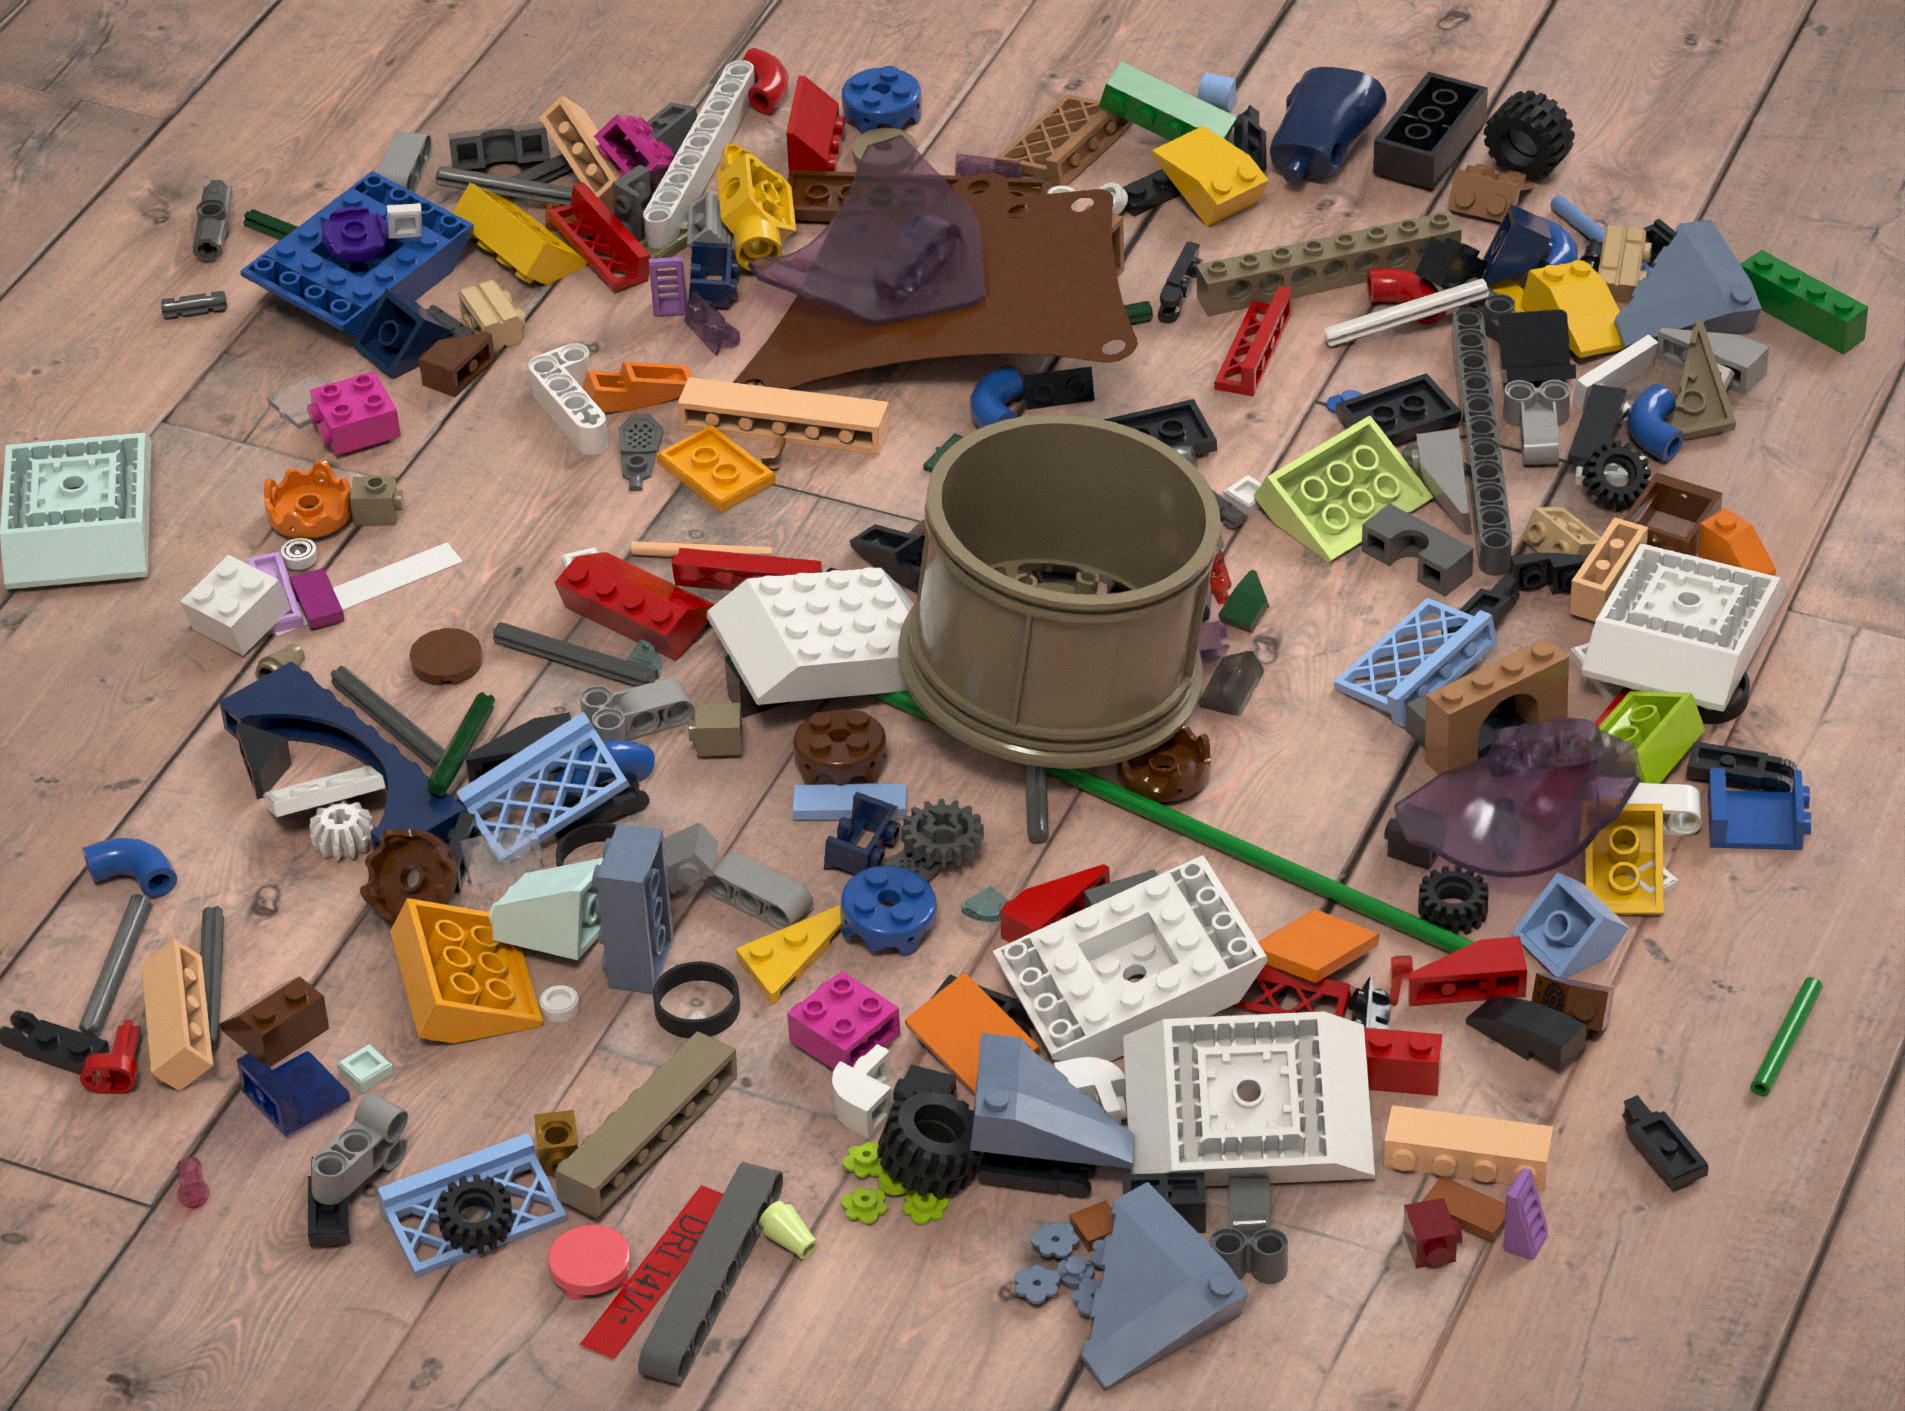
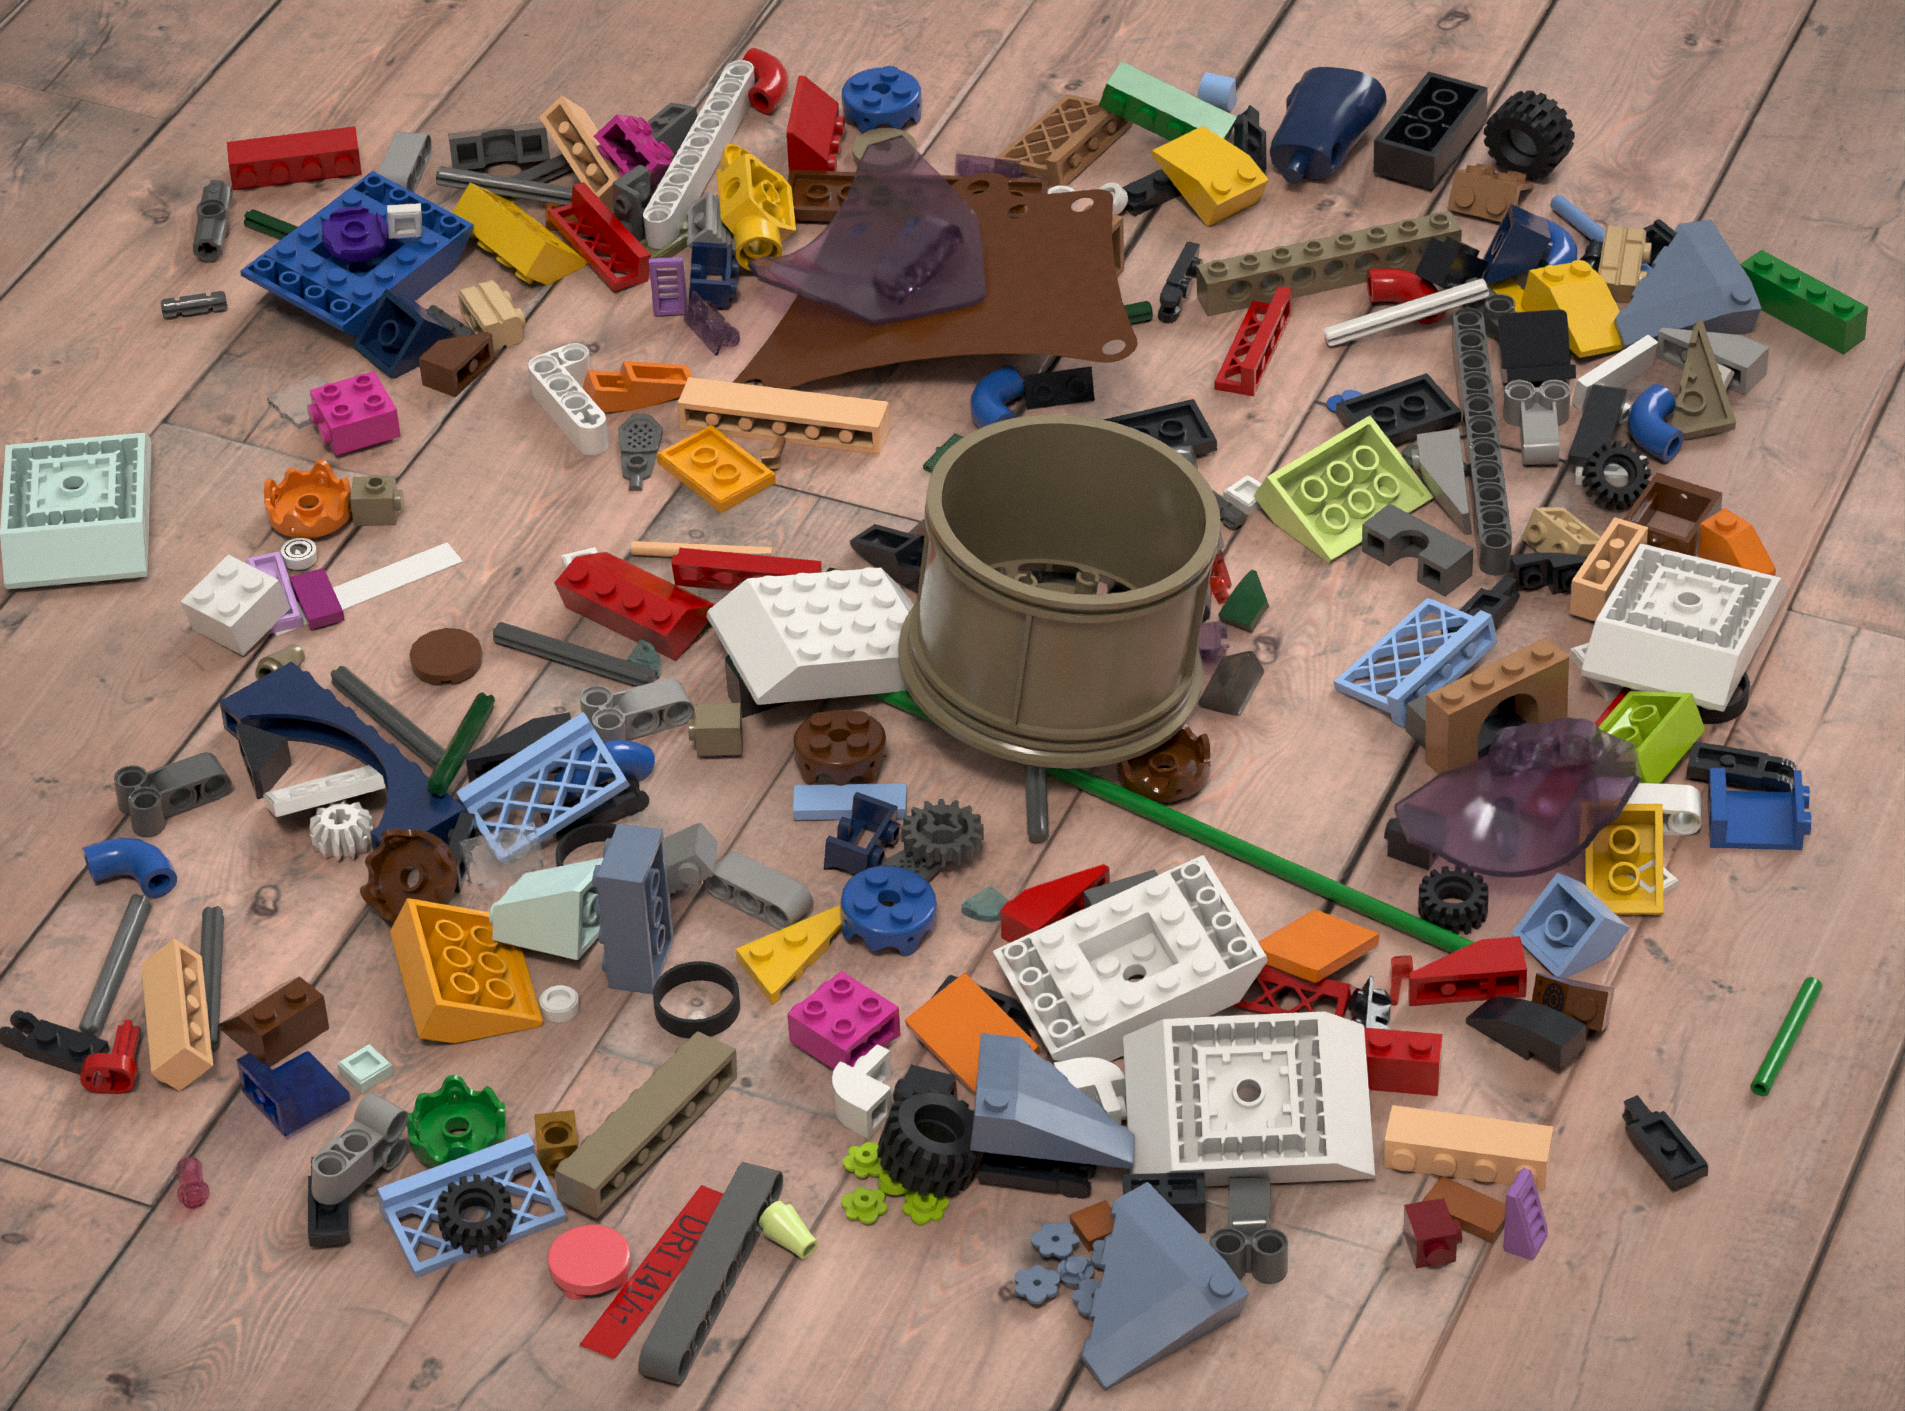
(169, 790): none -> dark grey piece
(294, 158): none -> red brick
(450, 1109): none -> green plate

